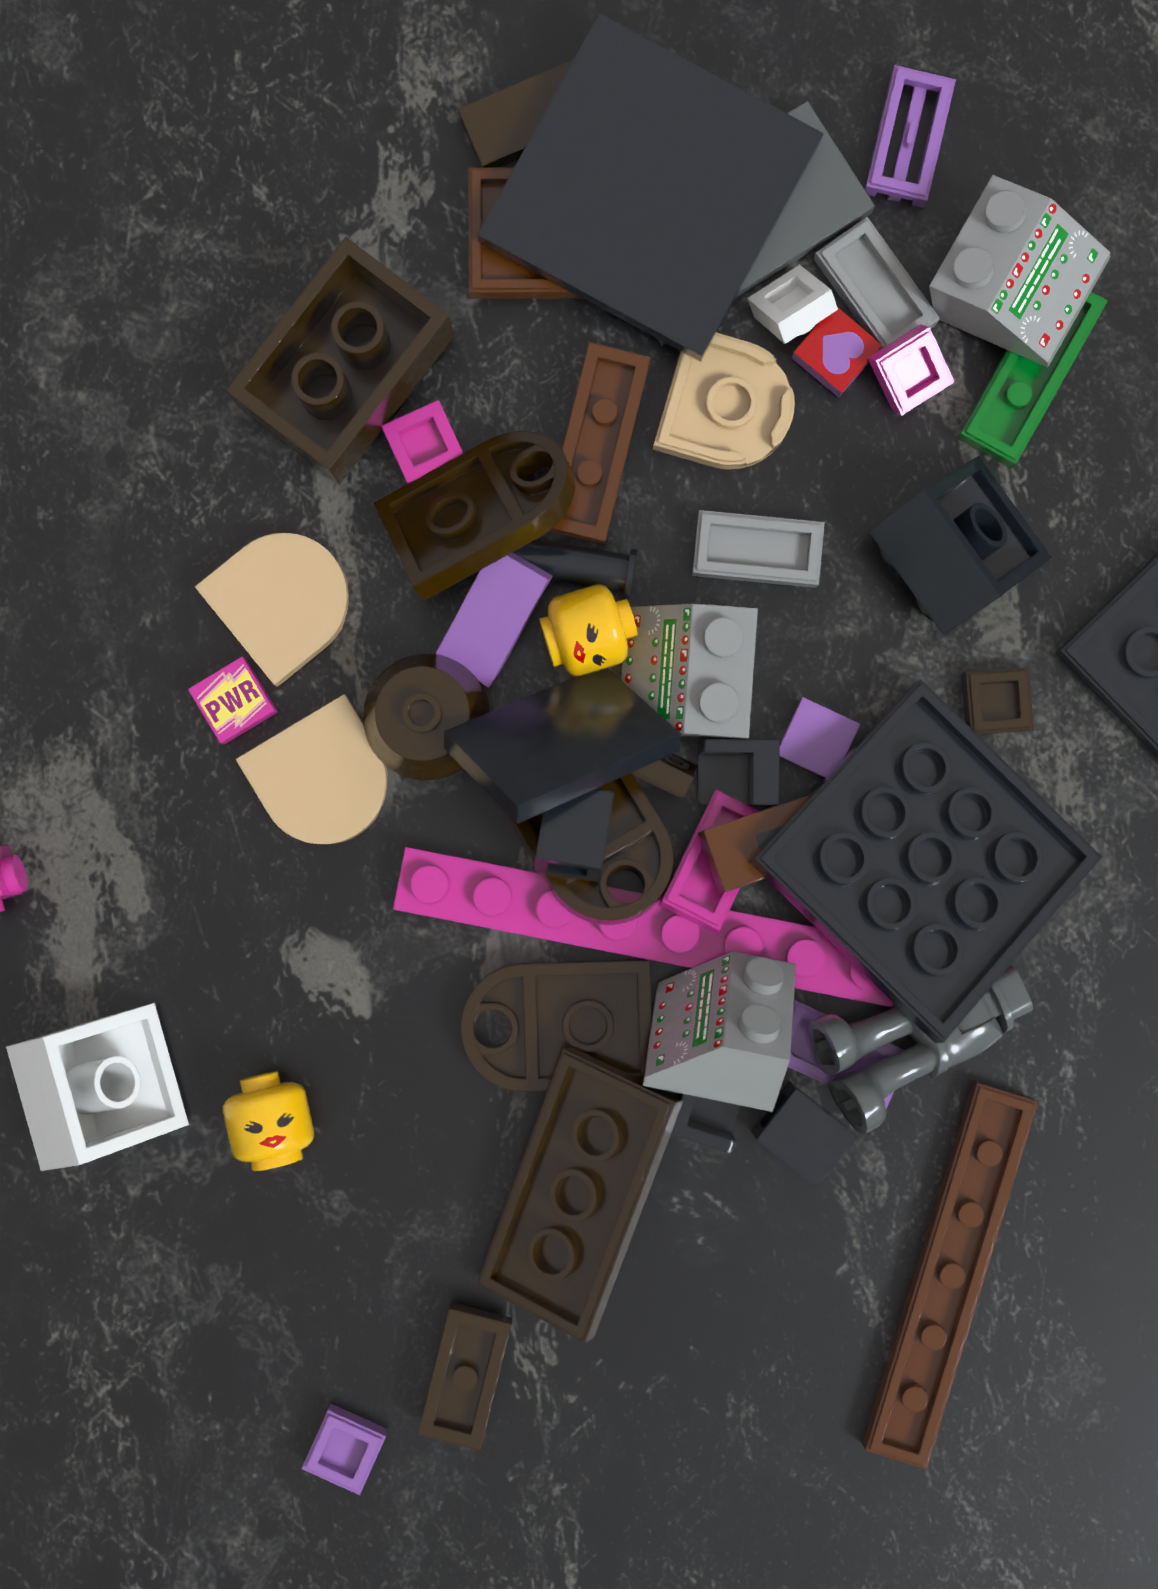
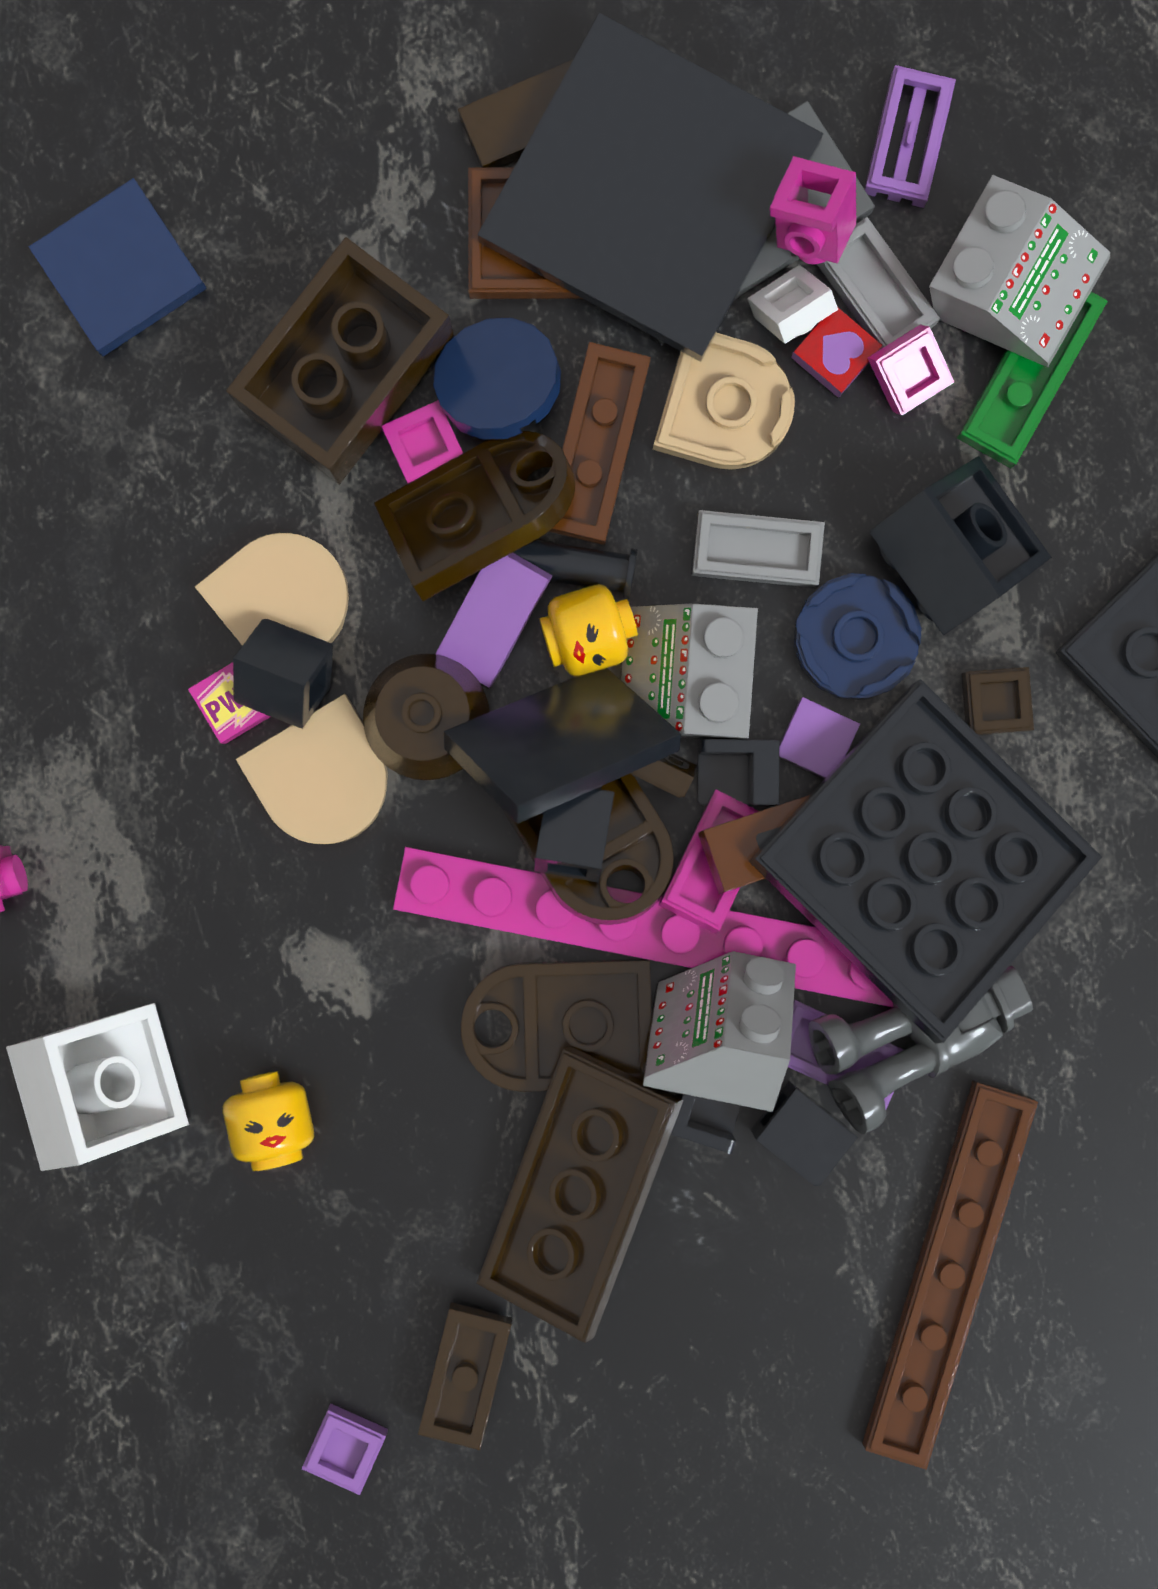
(117, 267): none -> dark blue tile
(282, 672): none -> black panel
(497, 378): none -> dark blue tile
(809, 229): none -> dark pink brick
(857, 636): none -> dark blue tile

